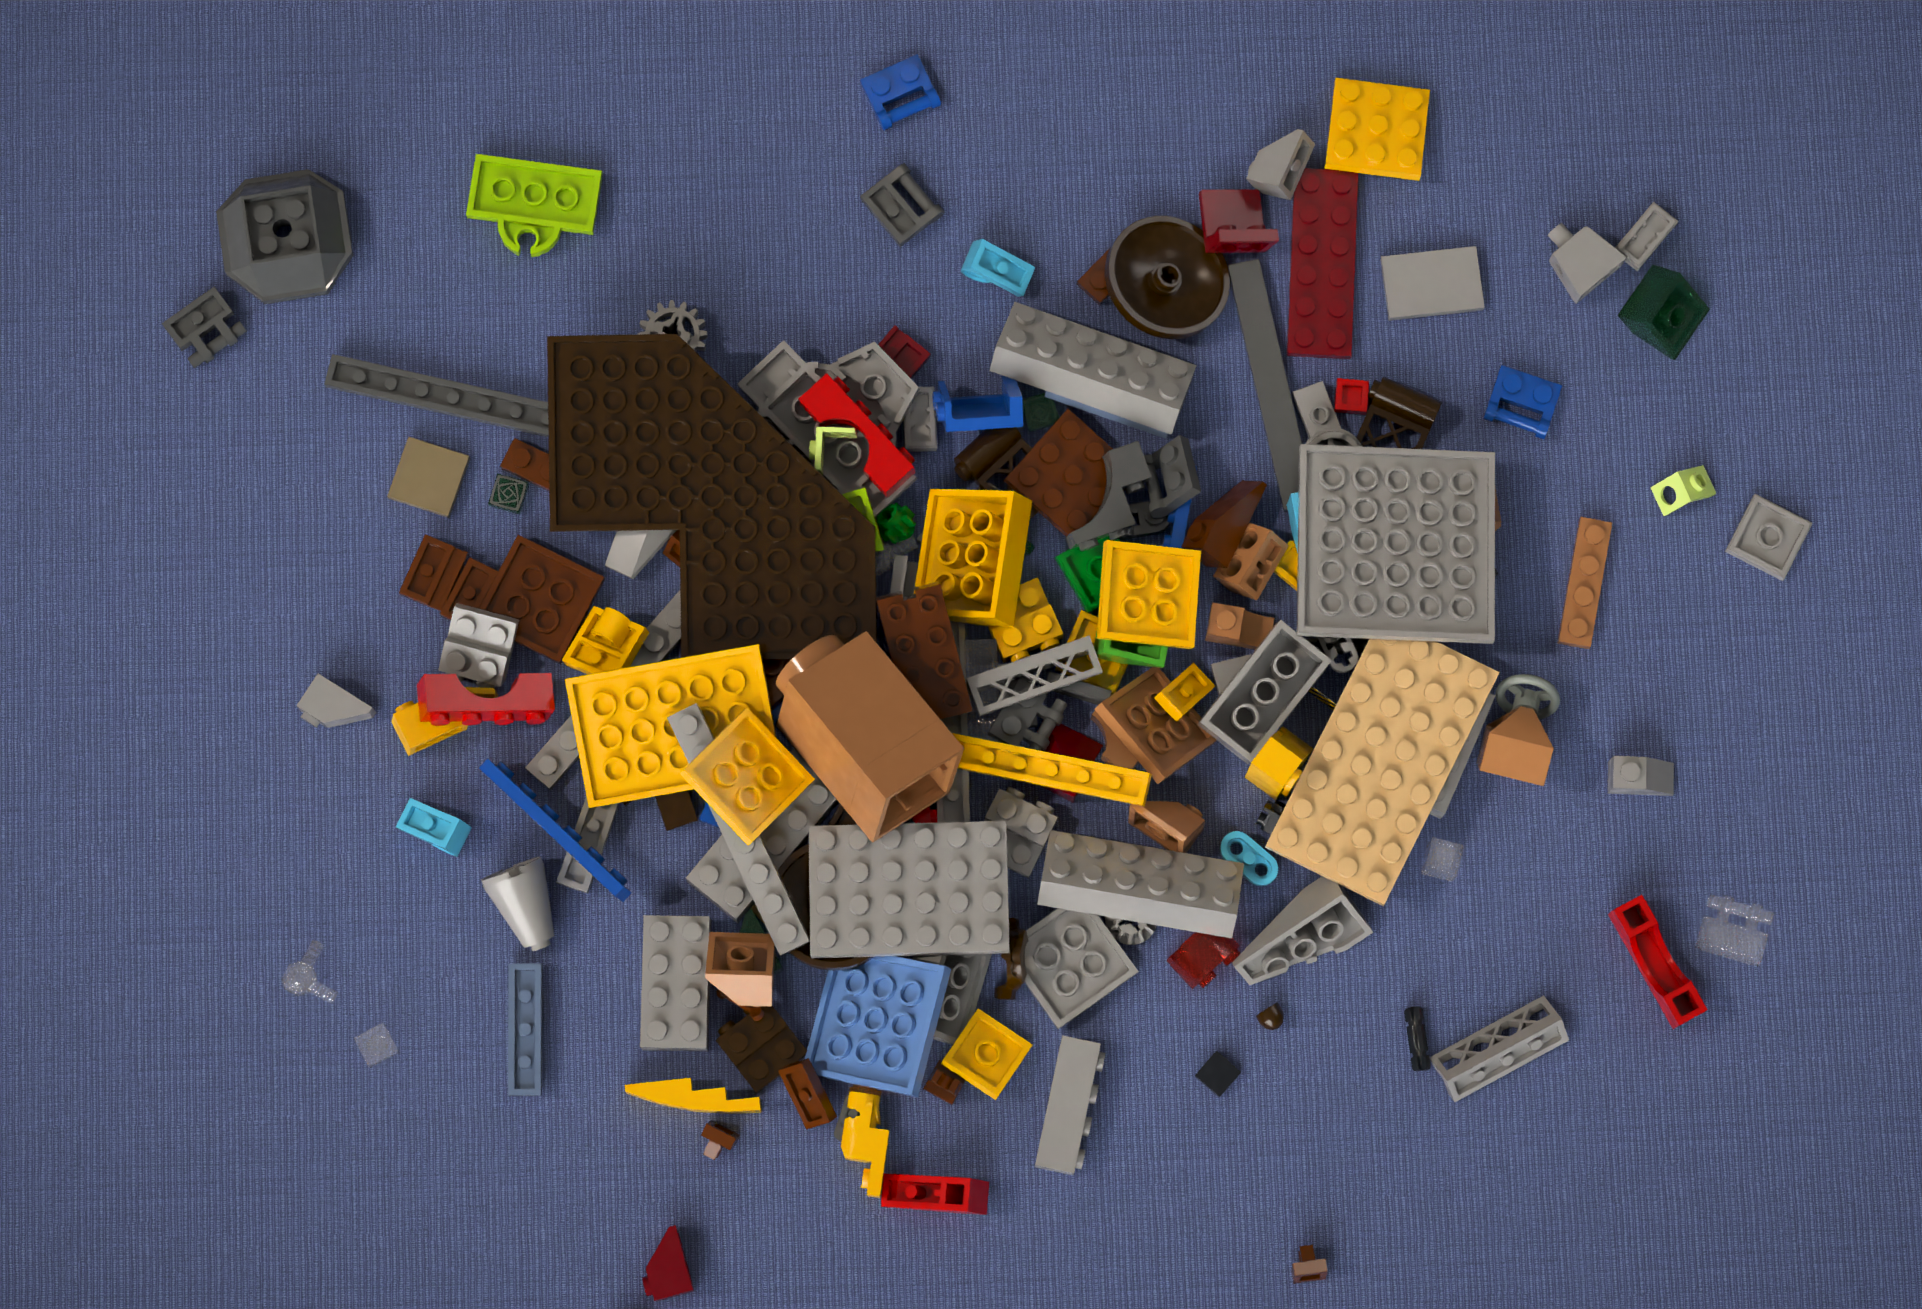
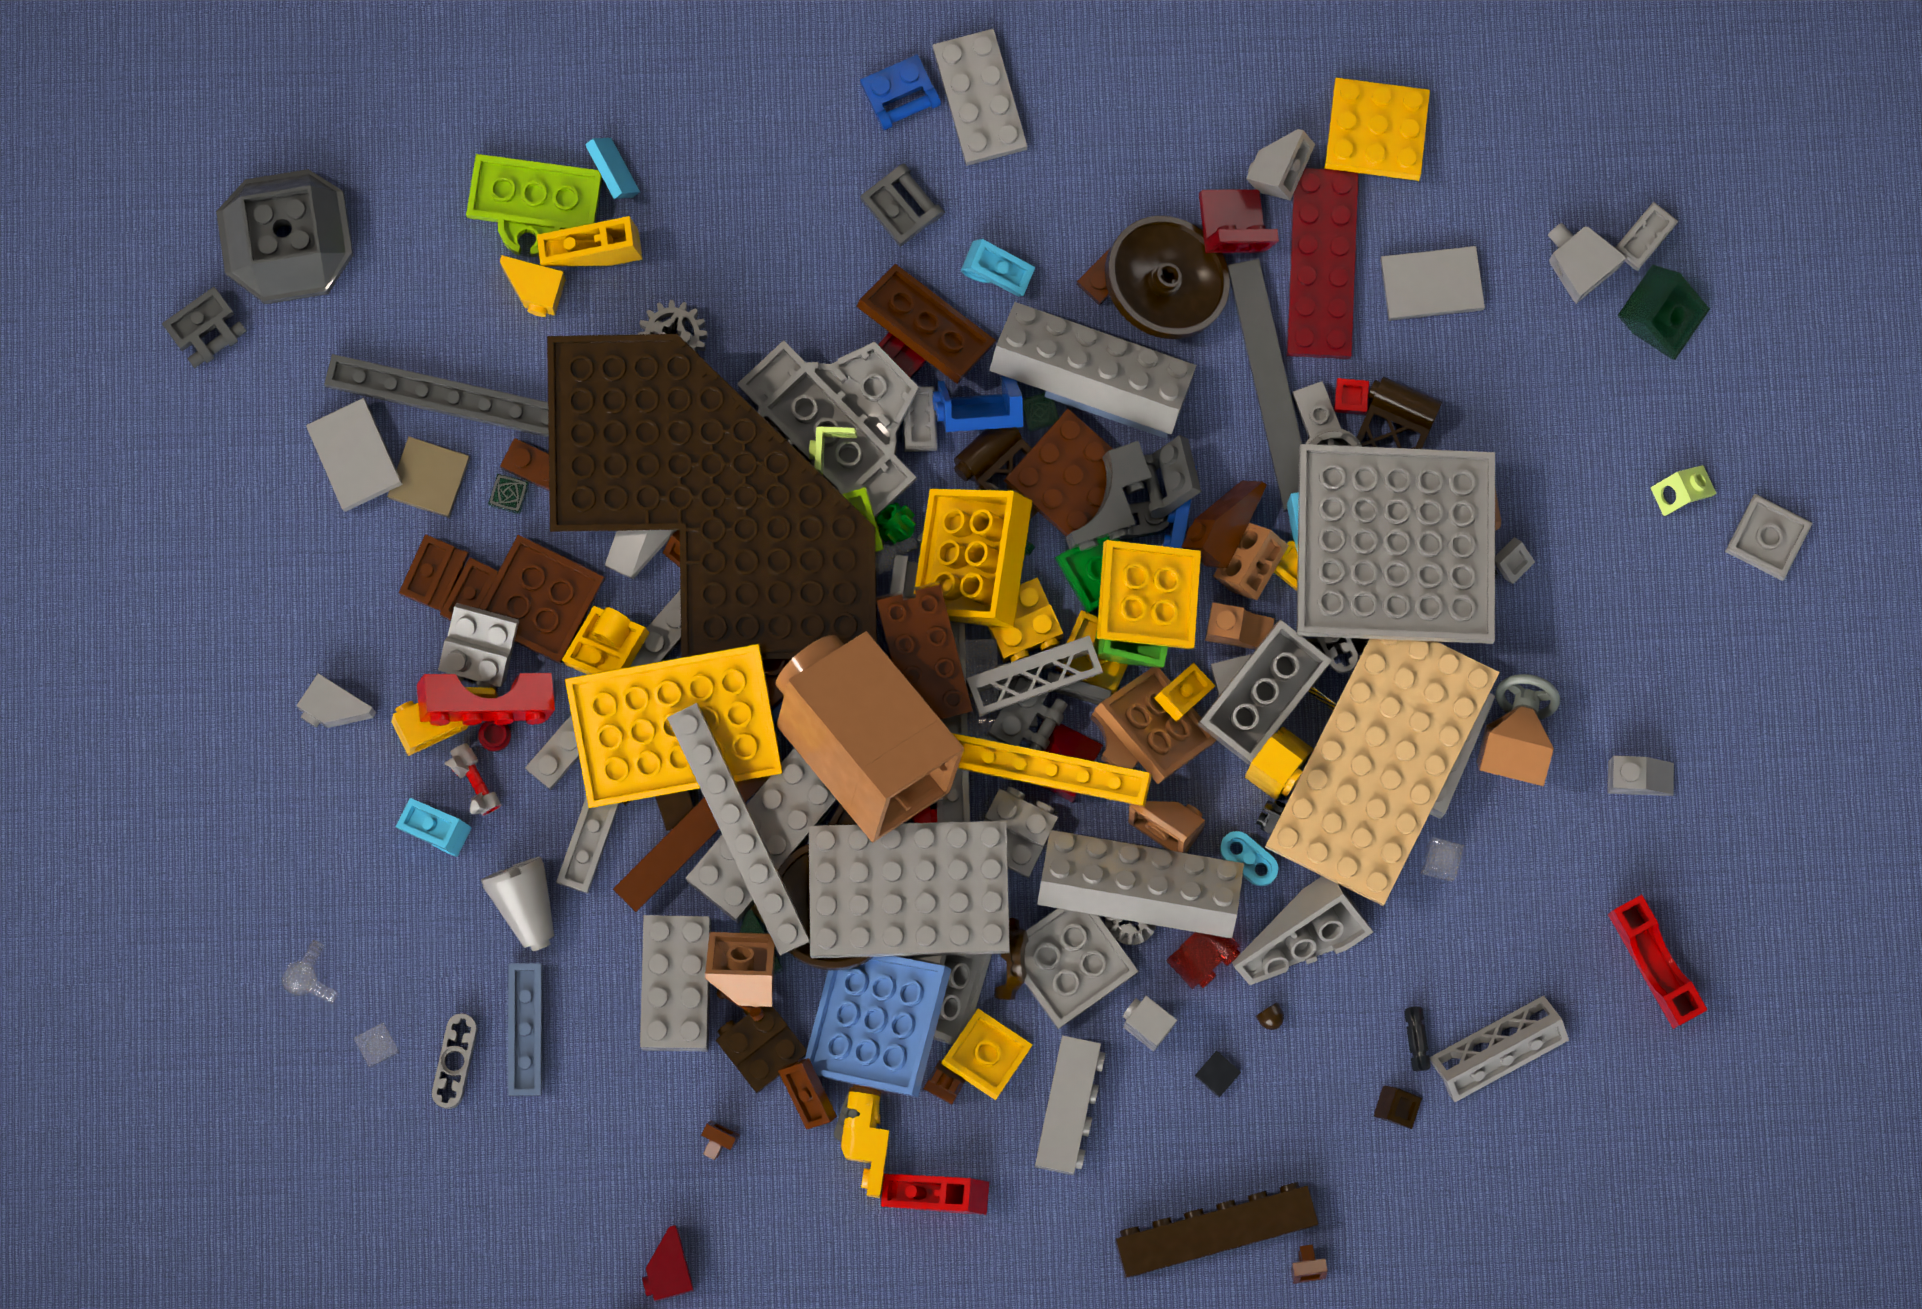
(354, 454): none -> light grey tile
(464, 764): none -> light grey piece
(468, 1038): none -> light grey beam
(494, 736): none -> dark red plate
(535, 285): none -> yellow slope
(567, 837): blue plate -> none
(591, 244): none -> yellow slope
(612, 168): none -> medium azure tile
(675, 850): none -> reddish brown tile
(680, 1095): yellow slope -> none
(747, 776): yellow plate -> none
(830, 405): red arch -> none
(926, 323): none -> reddish brown plate
(979, 97): none -> light grey plate
(1148, 1022): none -> light grey brick
(1215, 1231): none -> dark brown brick
(1397, 1106): none -> dark brown slope
(1513, 560): none -> light grey plate
(1524, 392): blue plate -> none
(1584, 583): medium nougat plate -> none
(1732, 940): clear plate -> none

